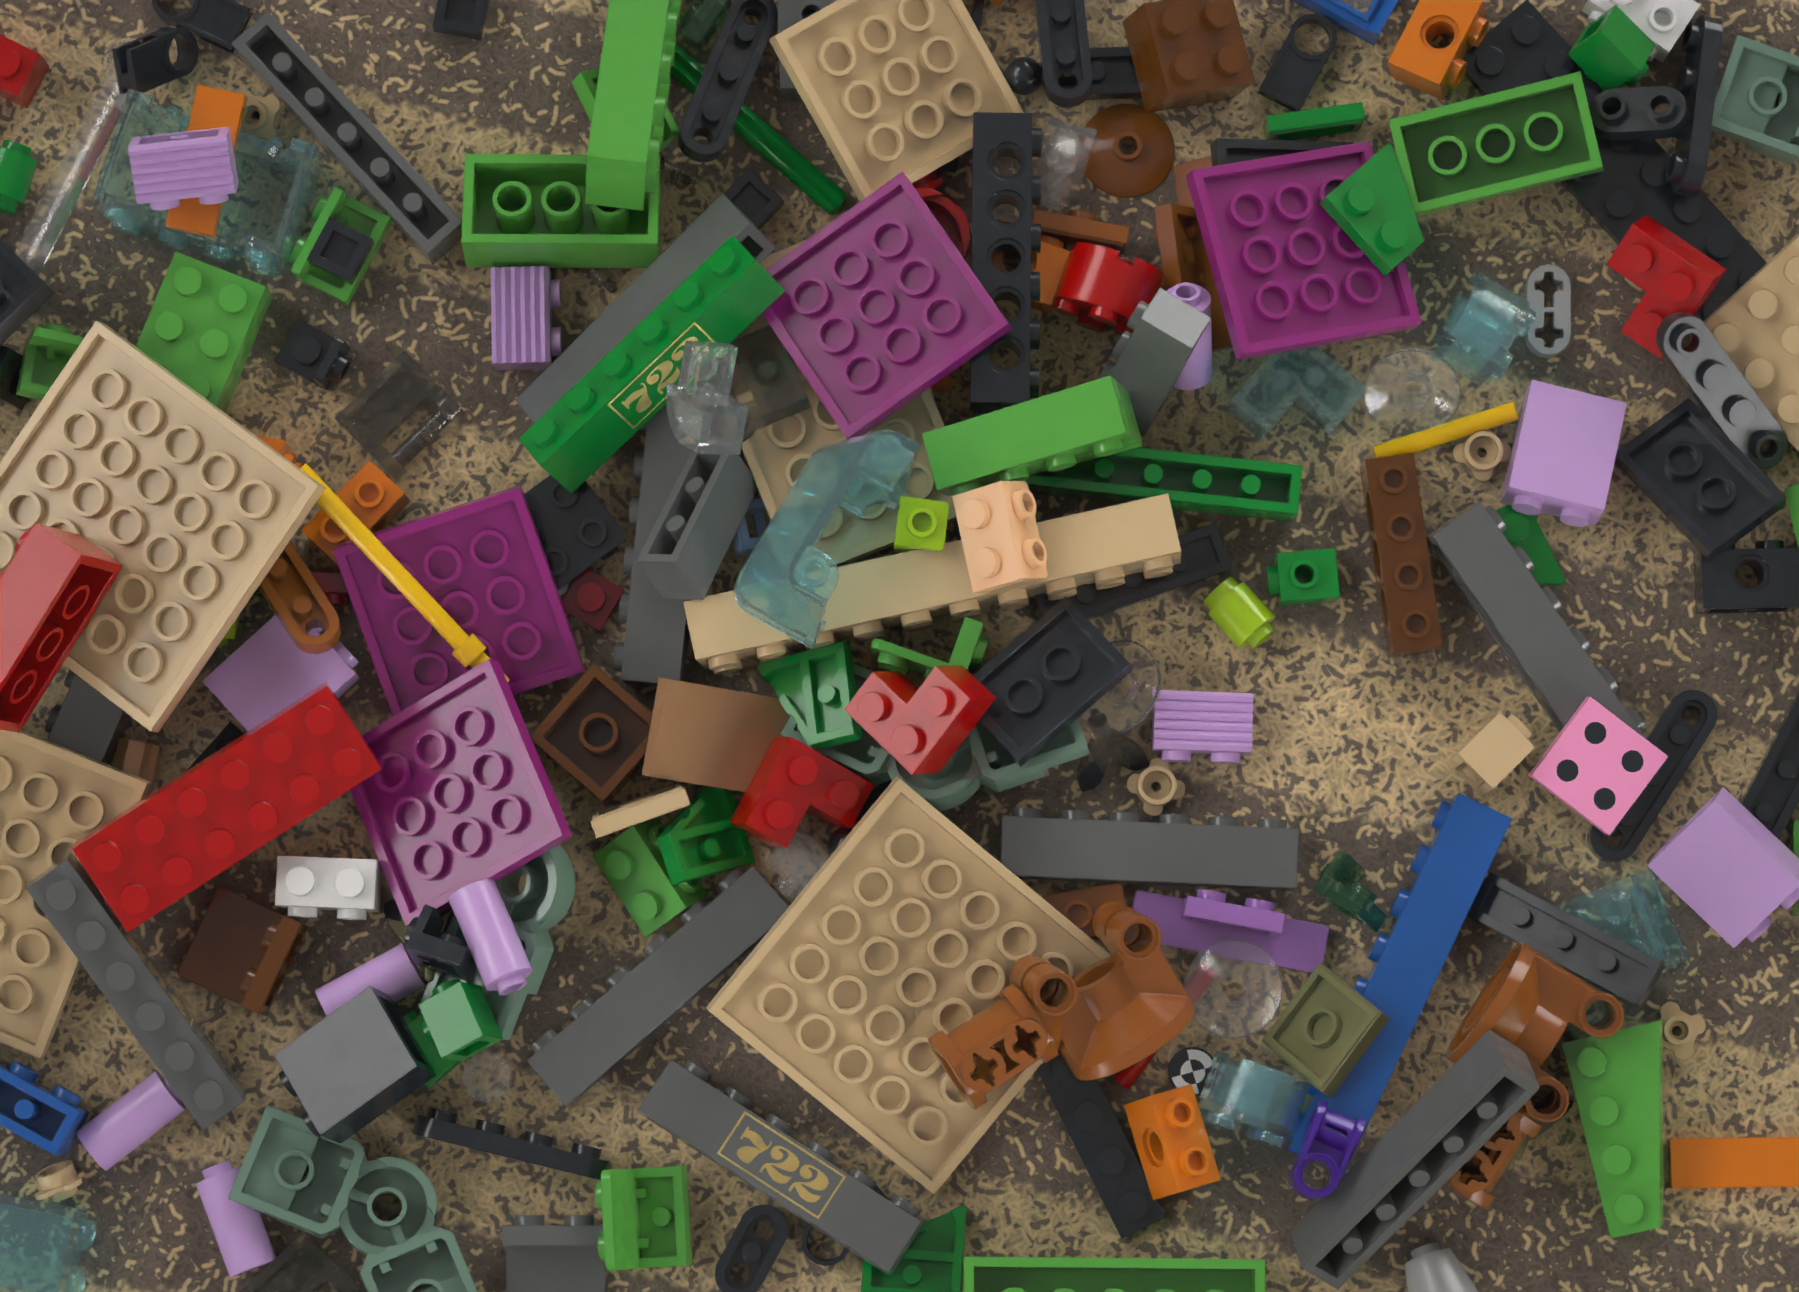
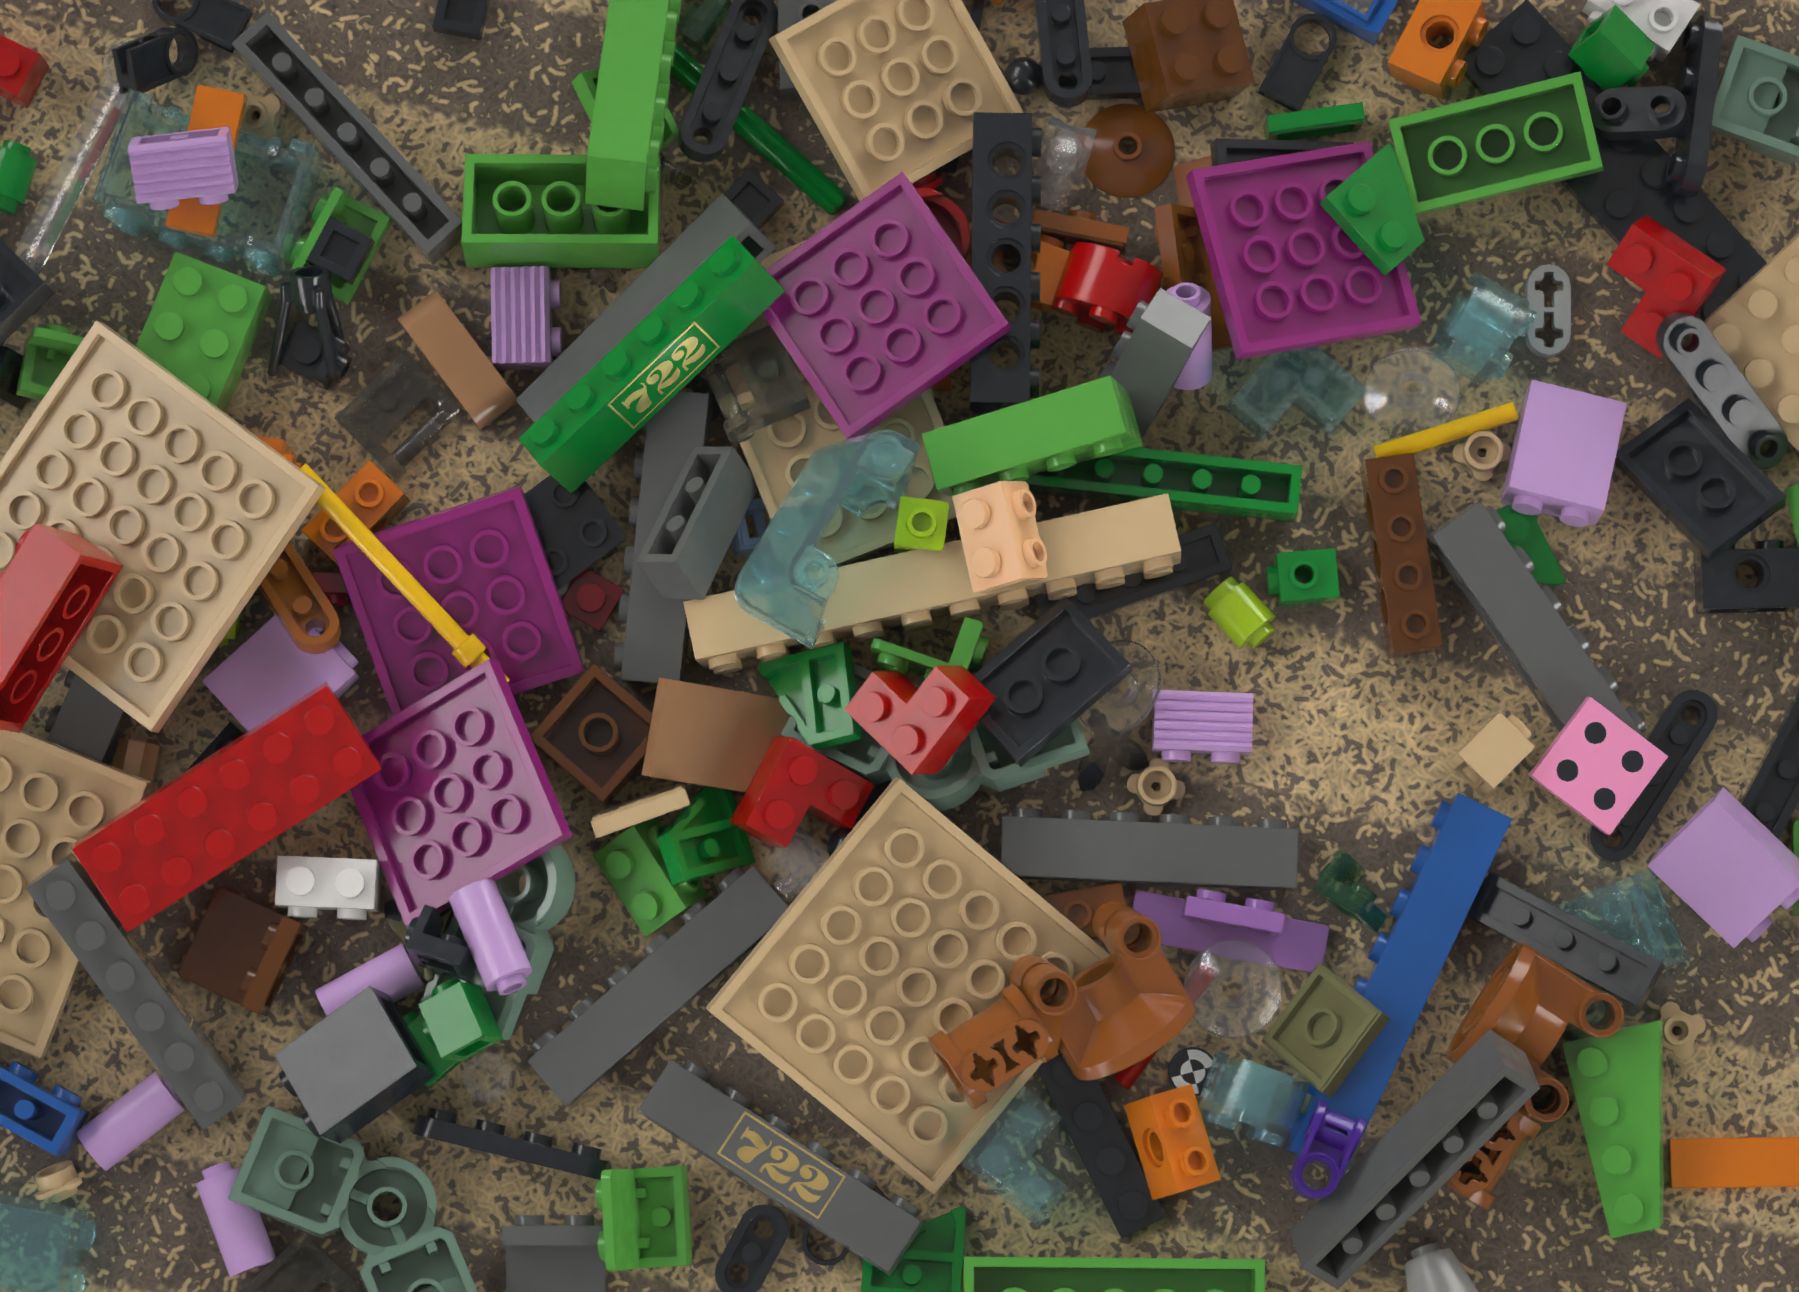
(312, 293): none -> black plant
(458, 359): none -> medium nougat beam
(700, 403): clear brick -> none
(1005, 1160): none -> clear light blue brick

